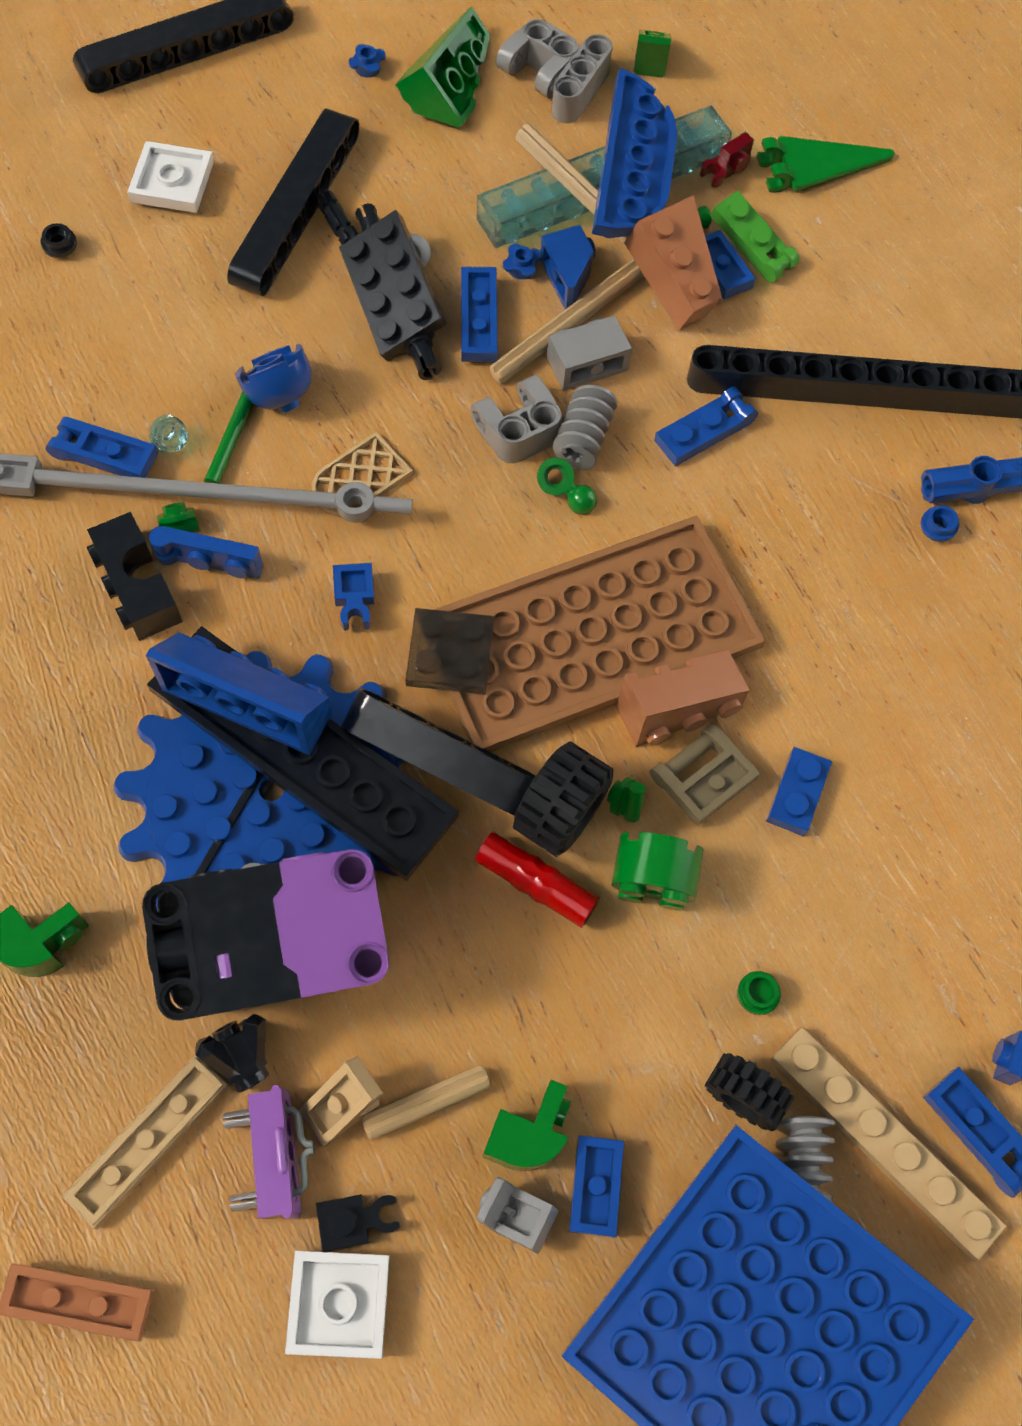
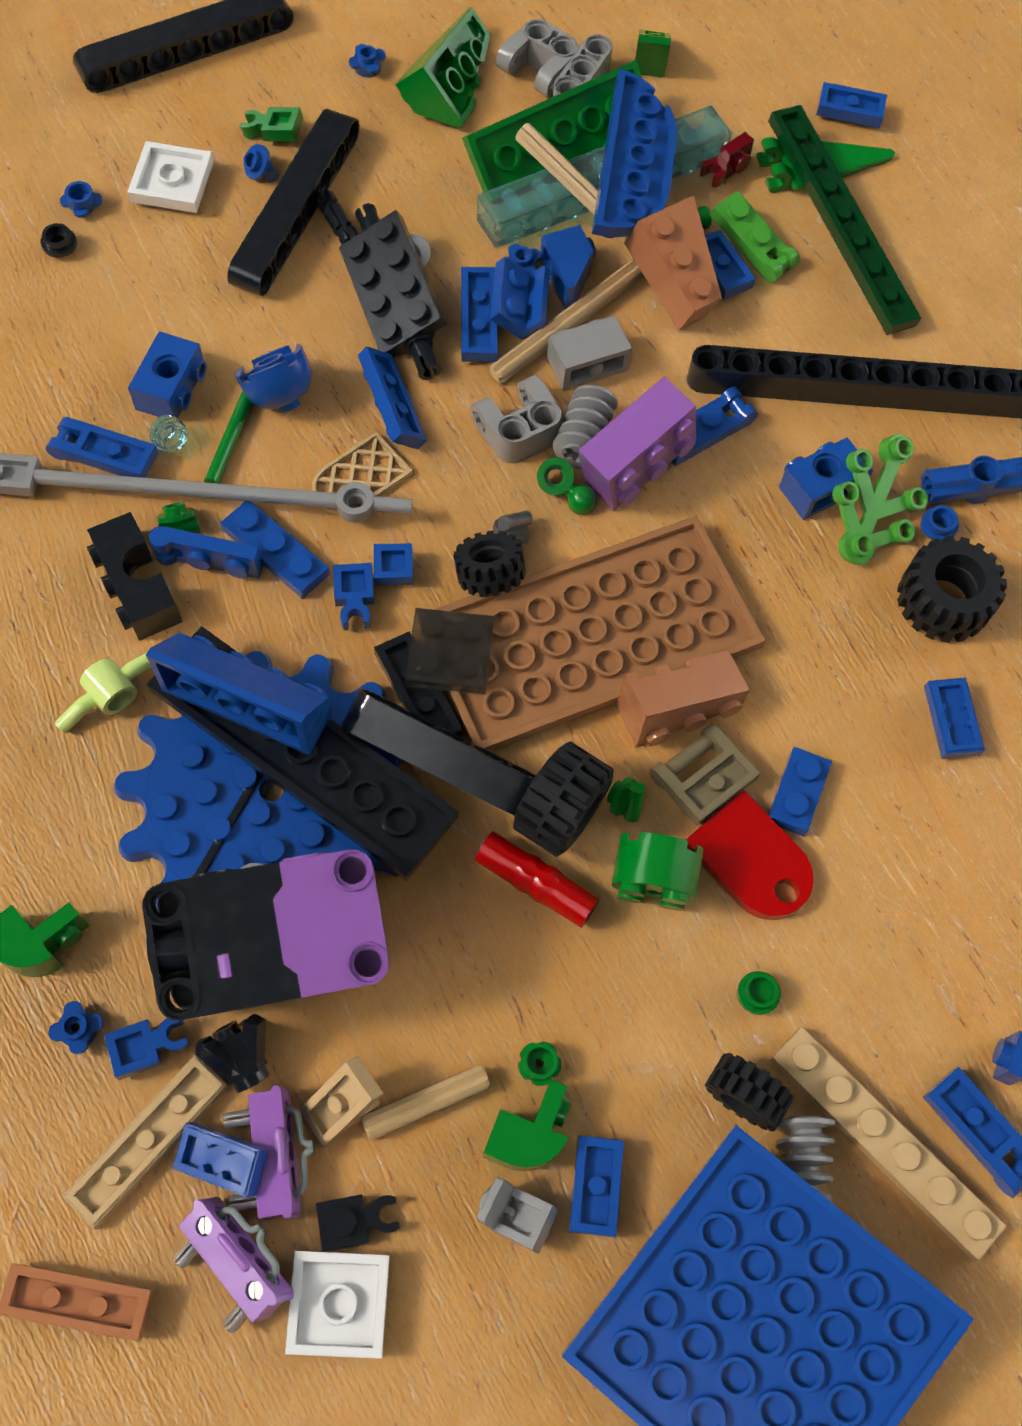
(78, 1040): none -> blue plate
(80, 198): none -> blue plate
(105, 687): none -> yellowish green piece
(138, 1046): none -> blue plate
(167, 376): none -> blue brick
(220, 1159): none -> blue plate
(238, 1262): none -> piece
(258, 164): none -> blue plate
(276, 125): none -> green plate
(278, 549): none -> blue plate
(392, 398): none -> blue plate
(393, 564): none -> blue plate
(422, 701): none -> black plate
(489, 563): none -> black tyre
(515, 524): none -> flat silver plate
(519, 298): none -> blue bracket
(544, 1052): none -> green plate
(569, 121): none -> green plate
(639, 444): none -> medium lavender brick
(751, 856): none -> red tile
(803, 480): none -> blue brick
(844, 220): none -> dark green plate
(851, 105): none -> blue plate
(893, 452): none -> bright green plant
(954, 718): none -> blue plate
(966, 568): none -> black tyre

